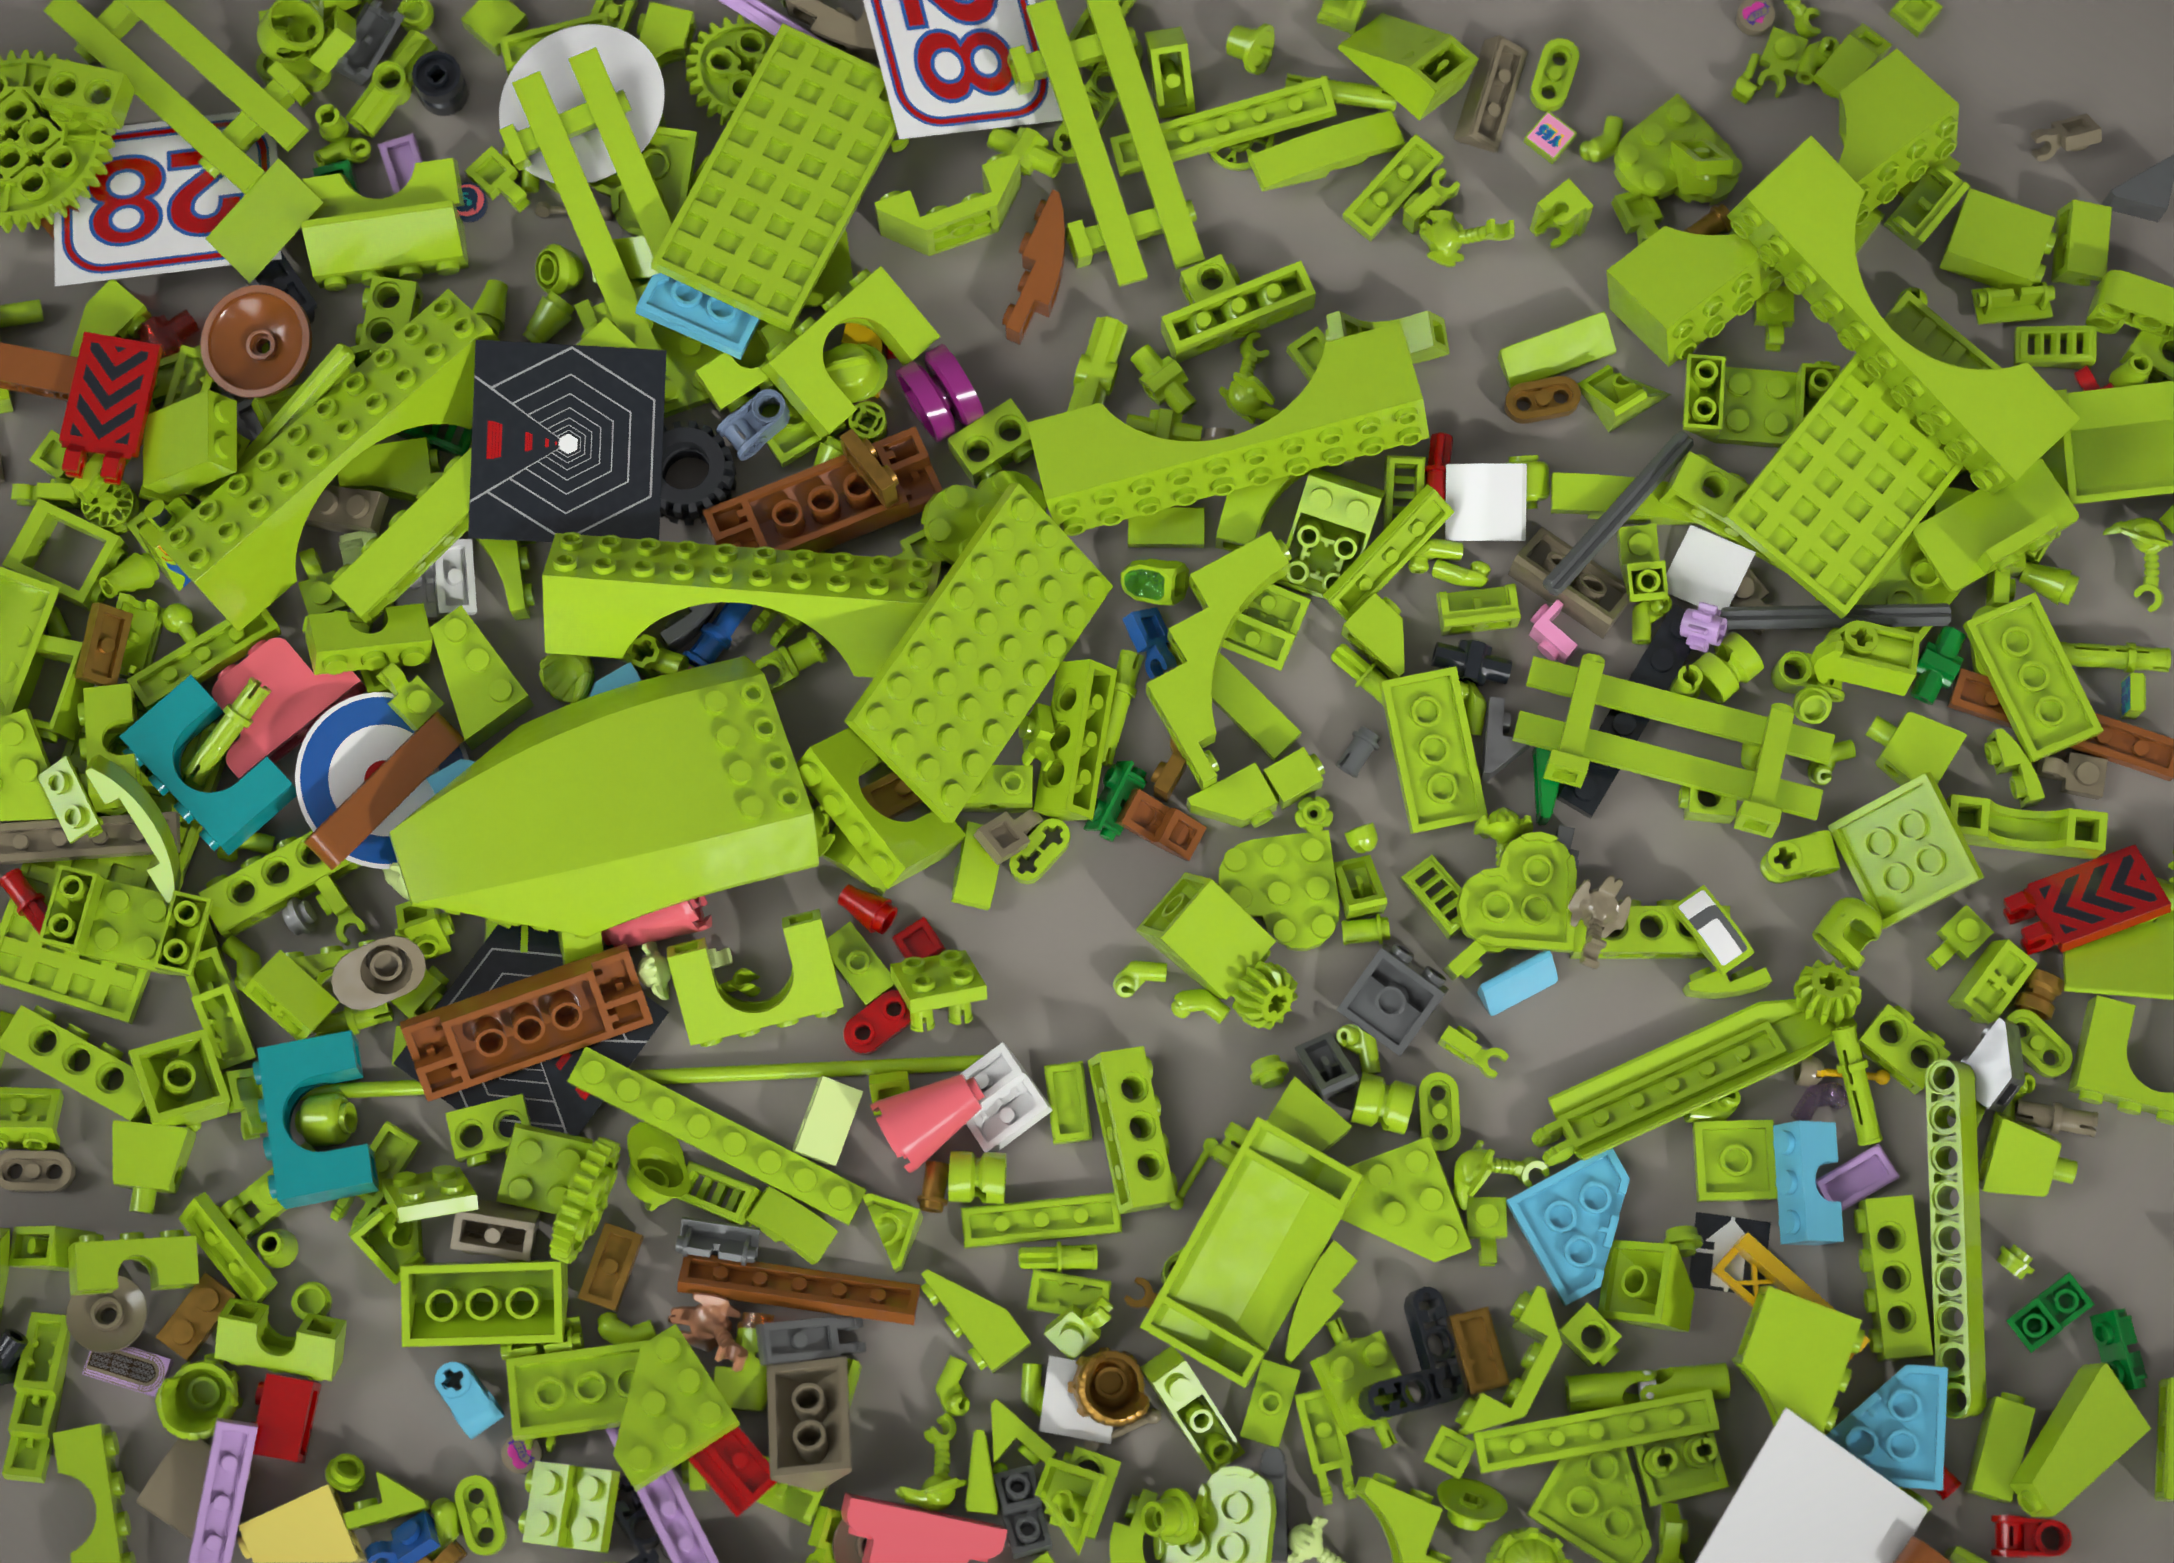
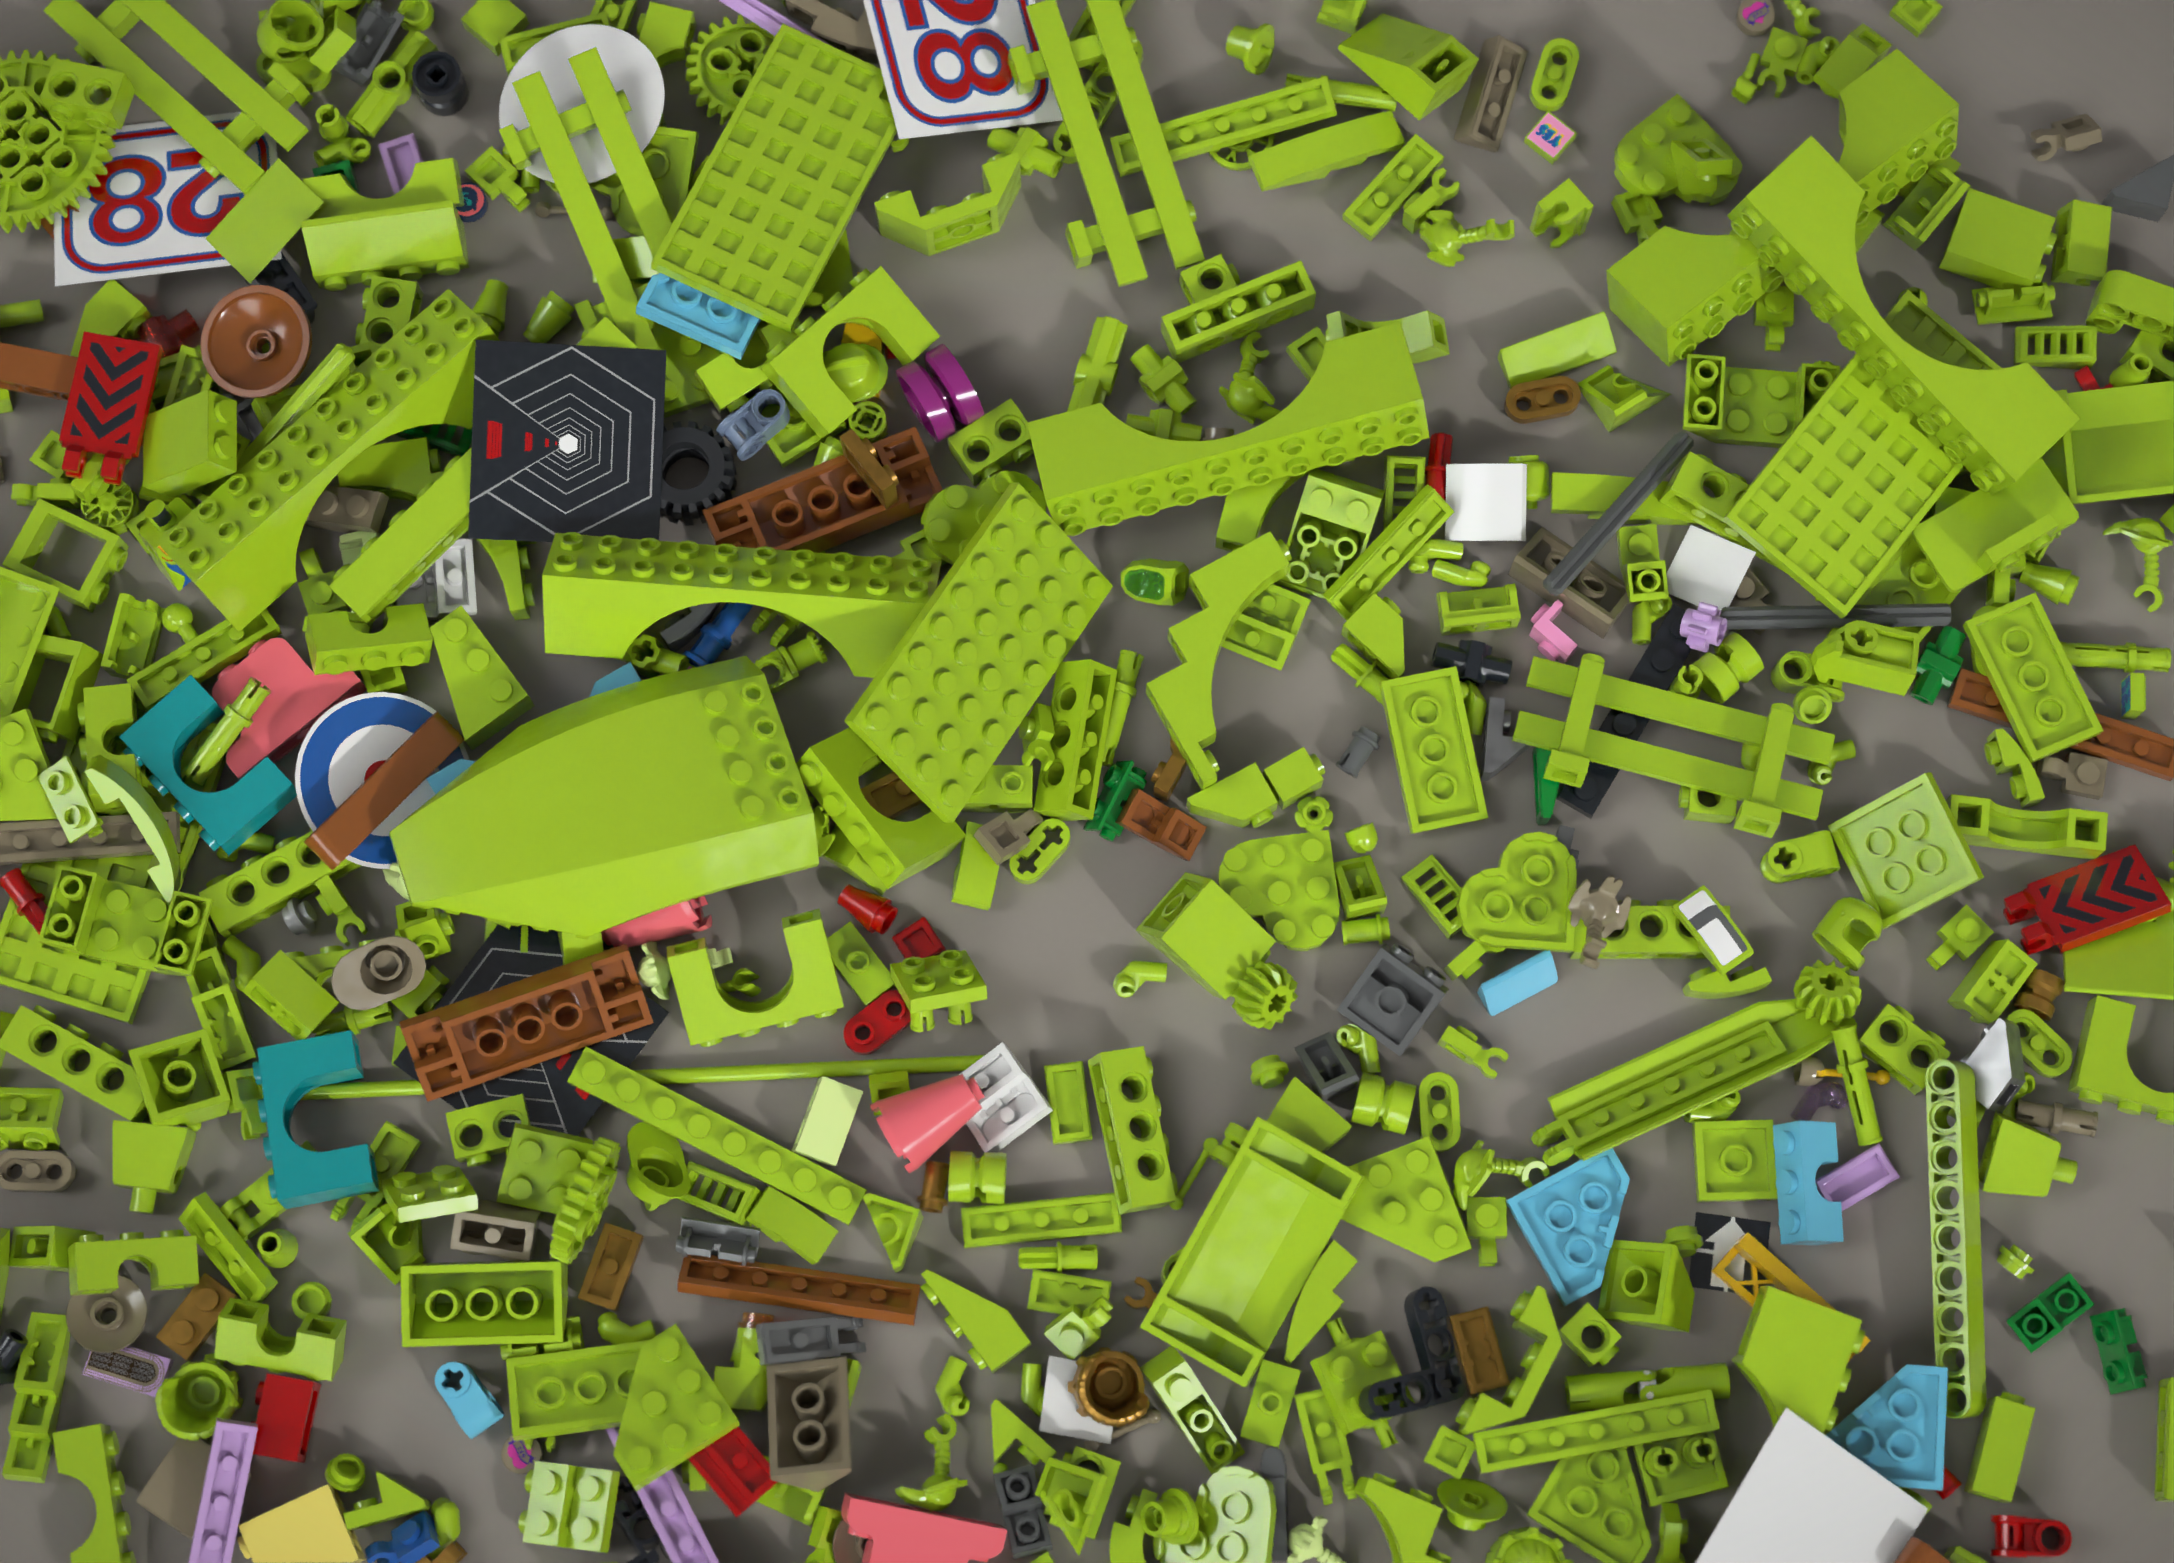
(103, 645): pearl gold plate -> none
(132, 575): lime cone -> none
(326, 1119): lime head -> none
(412, 700): lime plate -> none
(480, 1516): lime plate -> none
(558, 269): lime cone -> none
(567, 676): lime piece -> none
(711, 1327): nougat piece -> none
(980, 1488): lime slope -> none
(1044, 256): dark orange slope -> none
(1150, 635): blue plate -> none
(1168, 529): lime tile -> none
(1170, 71): lime slope -> none
(1199, 1000): lime arm -> none
(1250, 709): lime tile -> none
(1502, 827): lime piece -> none
(1605, 144): lime arm -> none
(1713, 222): pearl gold pin -> none
(1899, 1217): lime brick -> none
(1914, 746): lime torso -> none
(2079, 1441): lime slope -> none

